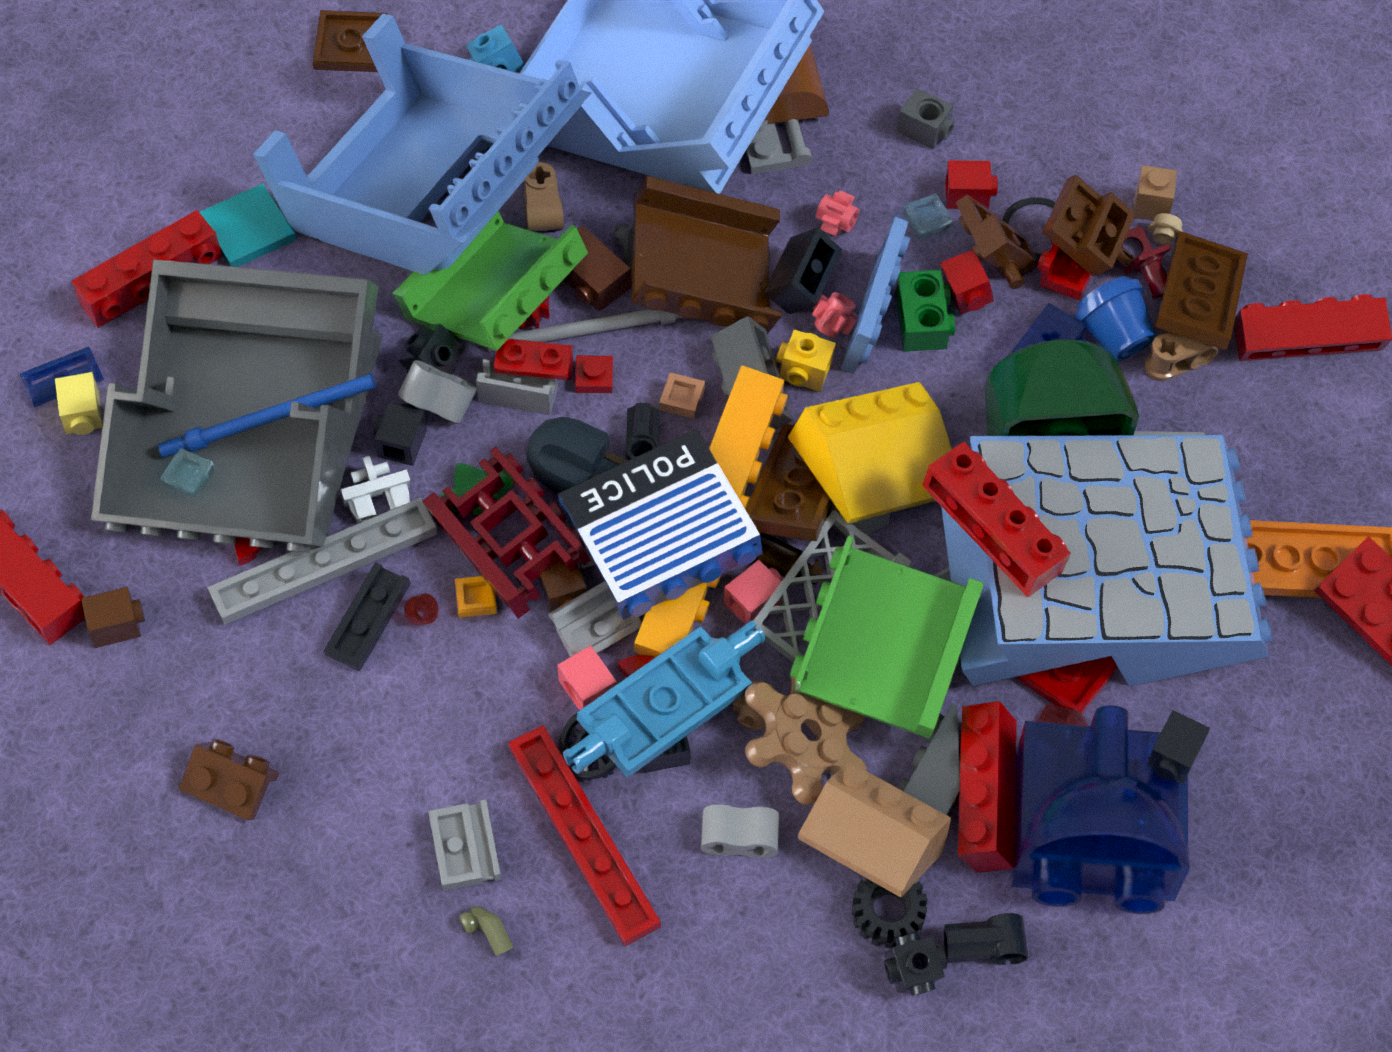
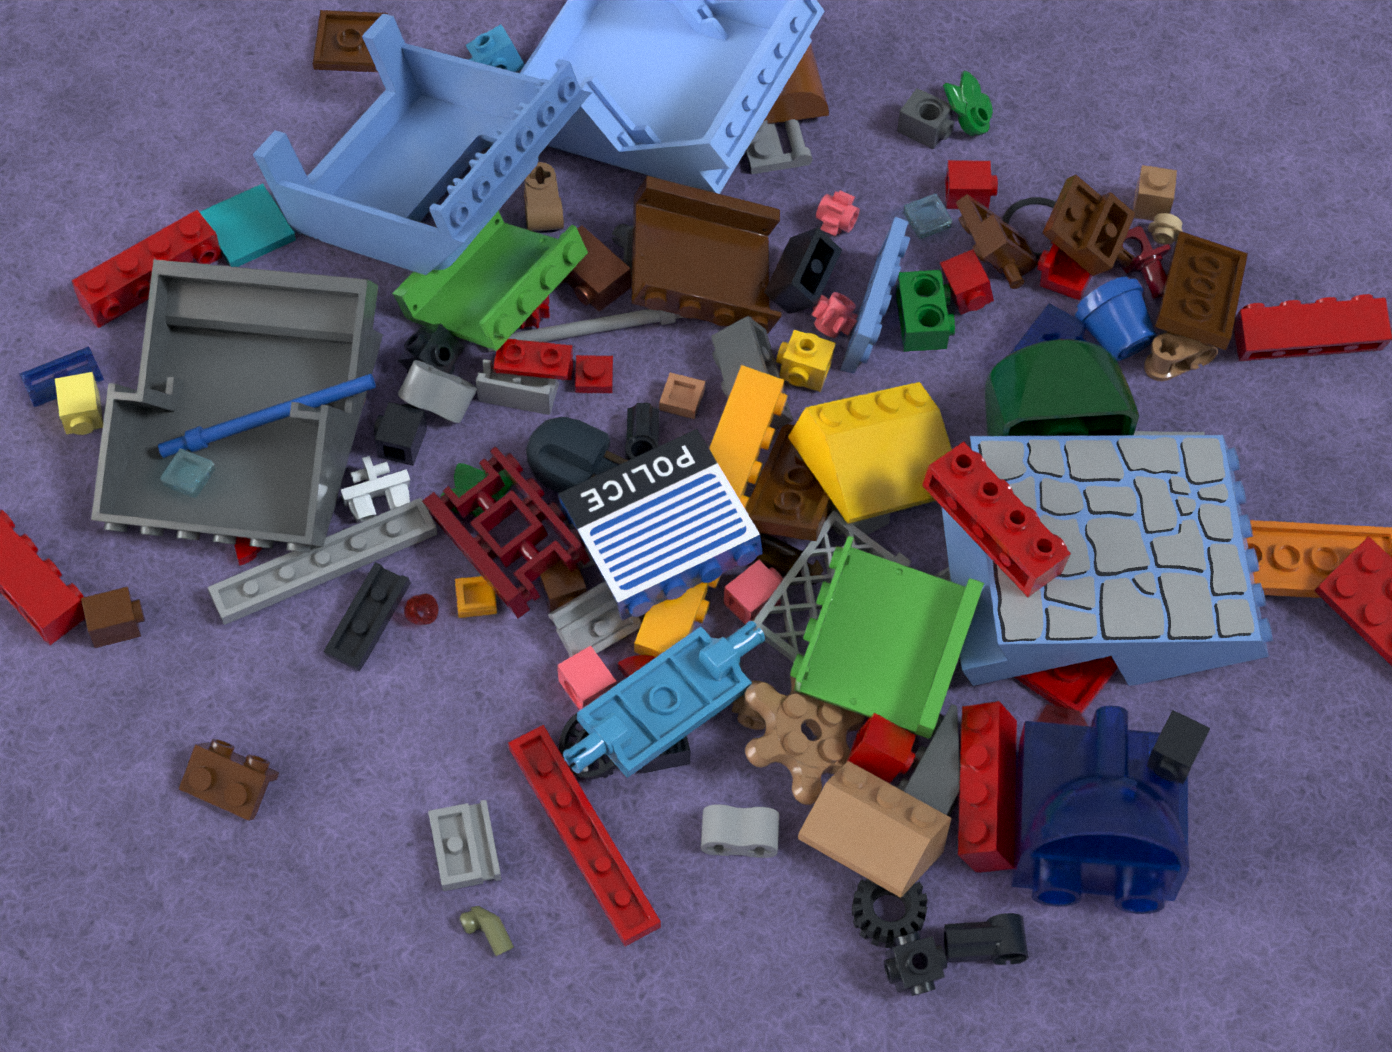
(882, 748): none -> red brick
(970, 104): none -> green plate

